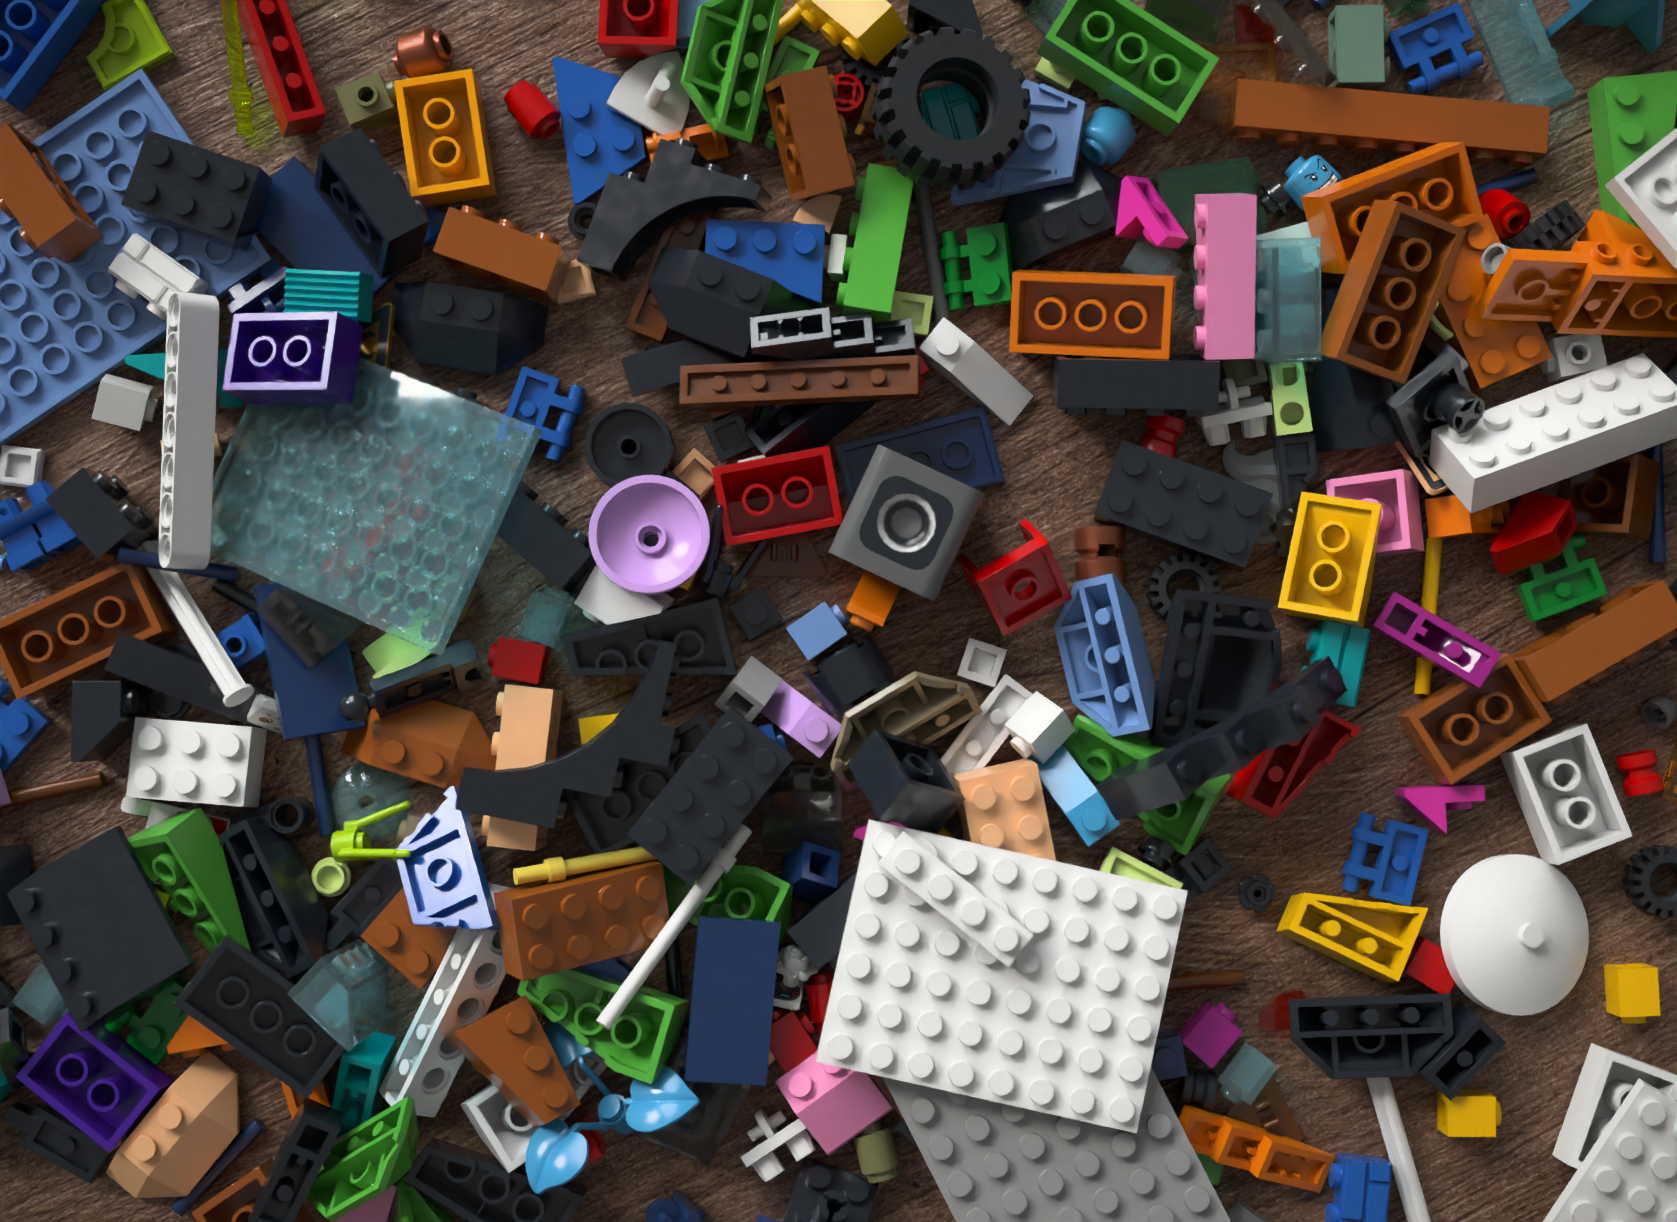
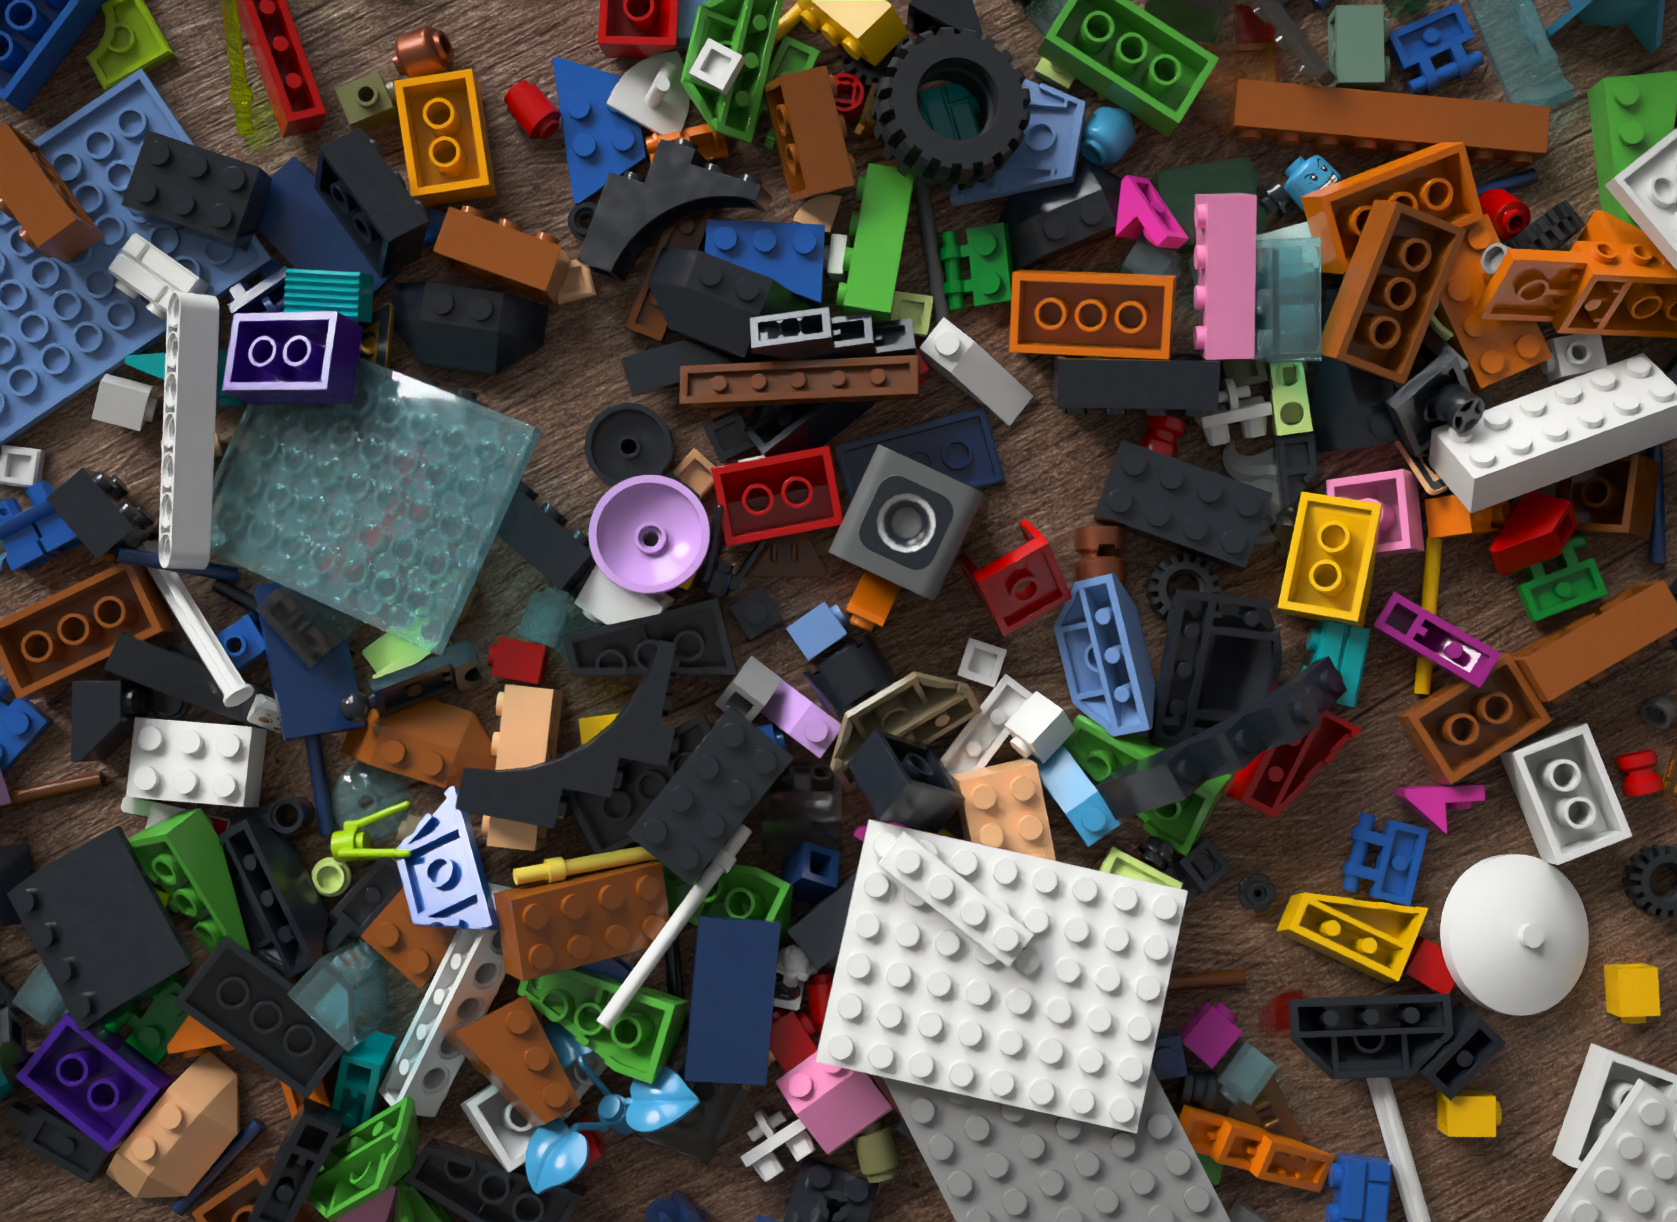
(532, 402): blue plate -> none
(717, 66): none -> white plate

